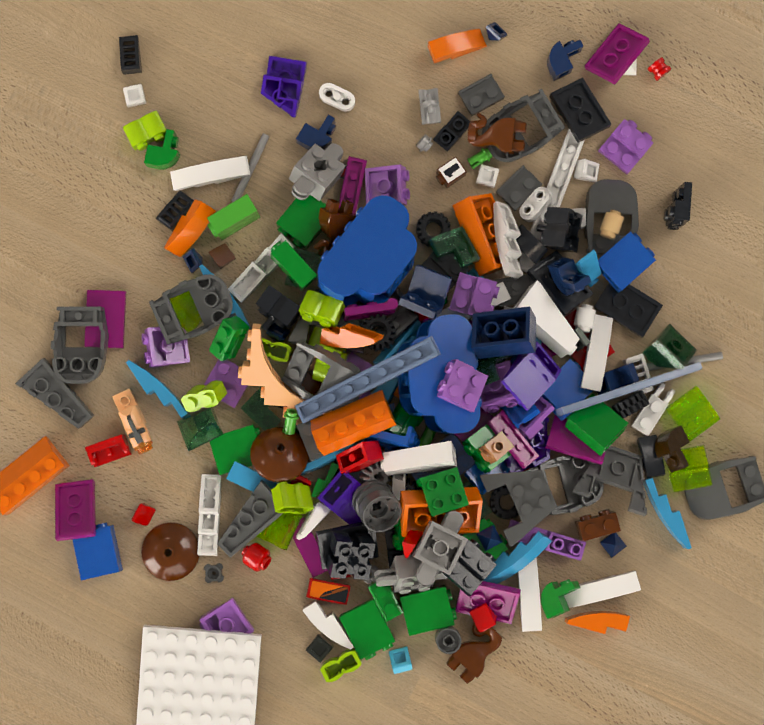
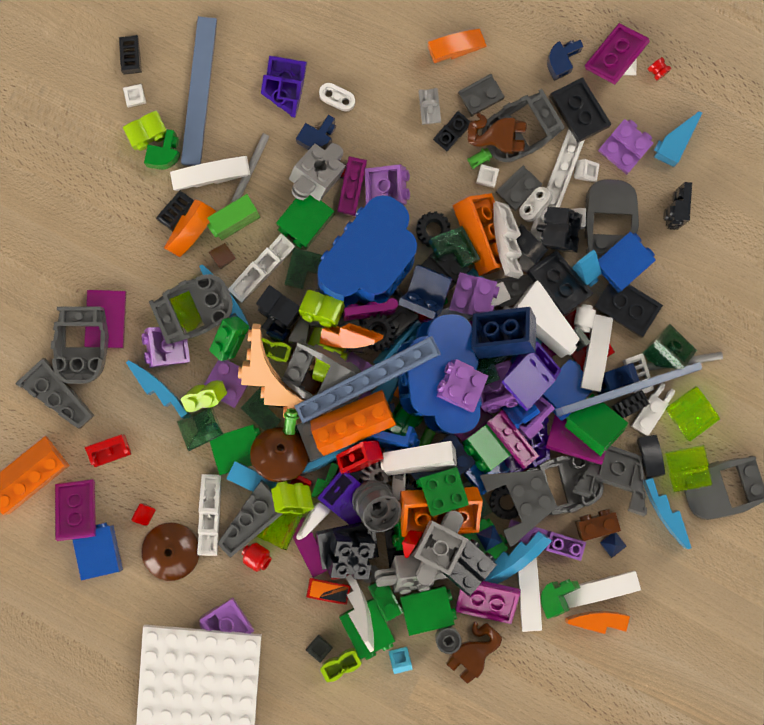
(133, 421): light nougat plate -> none
(193, 260): dark blue slope -> none
(199, 91): none -> sand blue tile
(209, 576): dark grey plate -> none
(292, 265): green brick -> none
(328, 625): white slope -> none
(333, 221): reddish brown hips -> none
(361, 615): none -> white slope
(424, 143): light grey plate -> none
(450, 172): brick -> none
(483, 617): red slope -> none
(495, 32): dark blue slope -> none
(495, 448): medium nougat brick -> none
(567, 277): dark blue brick -> none
(611, 224): tan brick -> none
(669, 446): dark brown brick -> none
(674, 144): none -> dark azure slope

